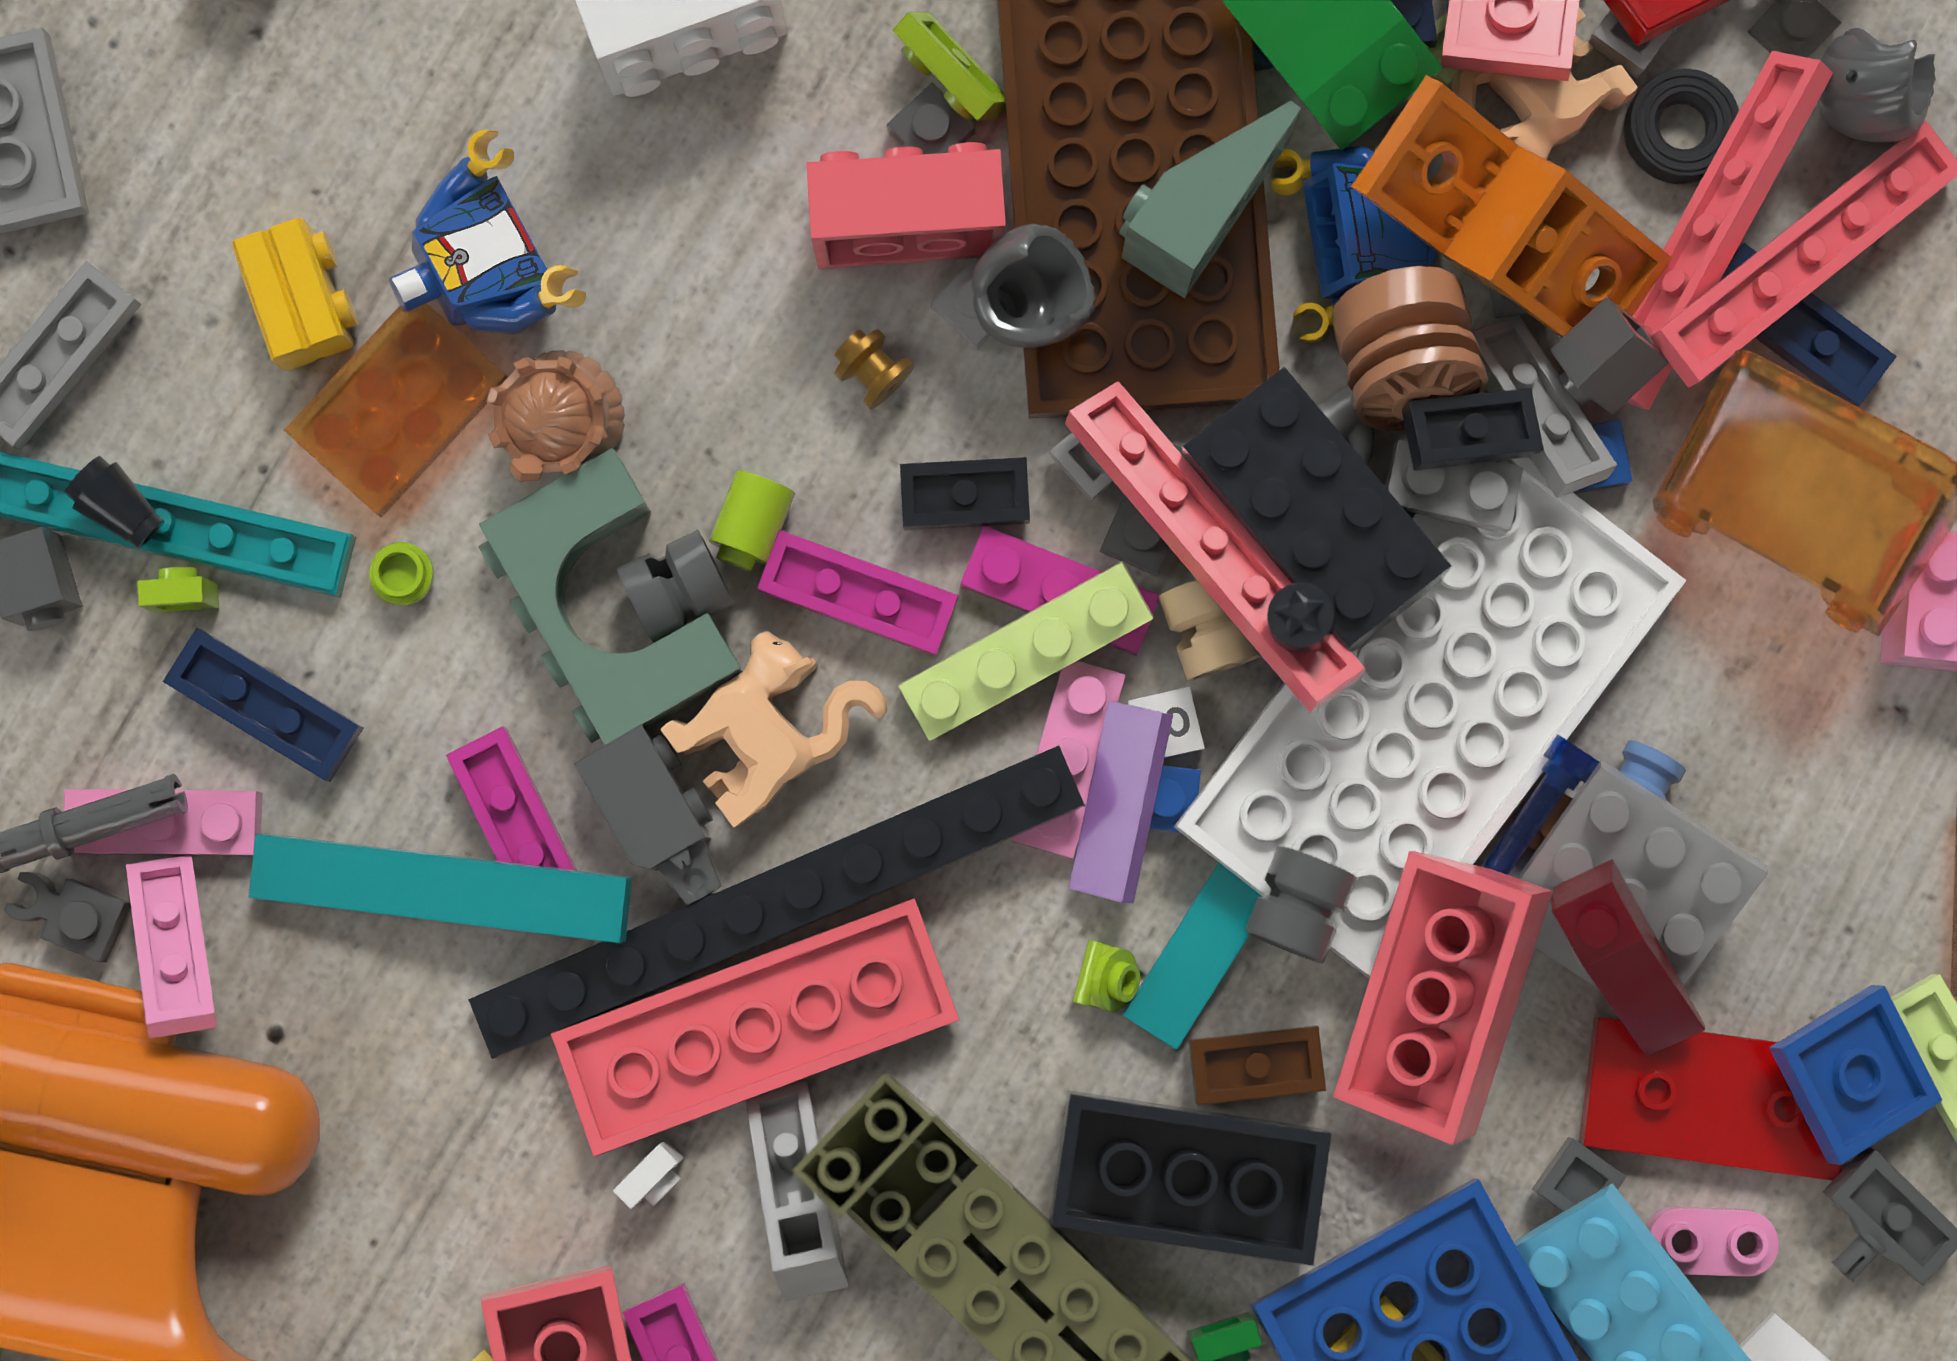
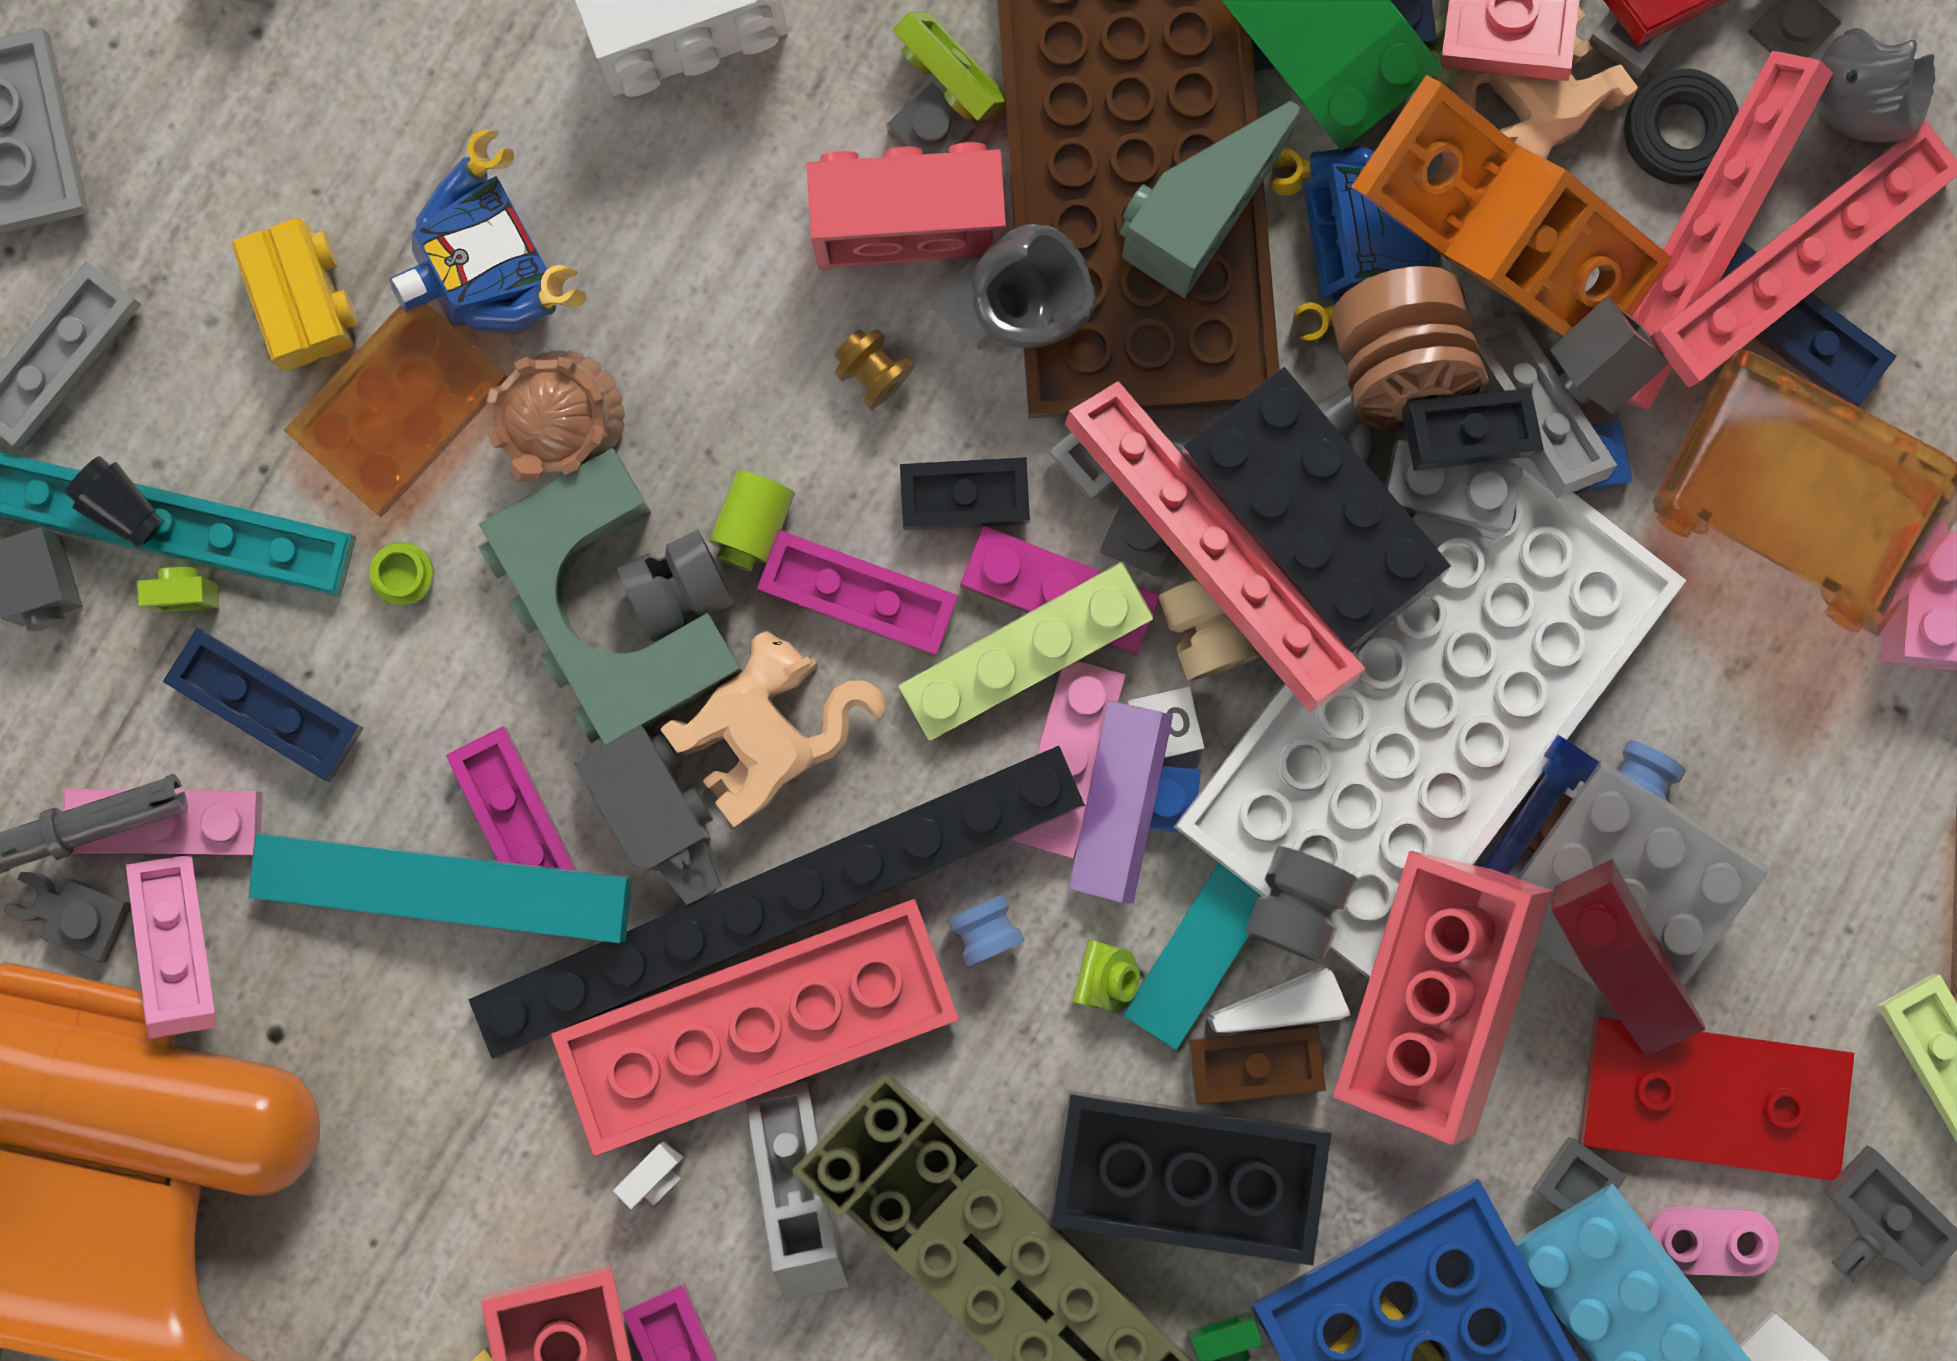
(985, 930): none -> medium blue wheel
(1294, 1002): none -> white slope
(1301, 617): black tile -> none
(1856, 1074): blue plate -> none

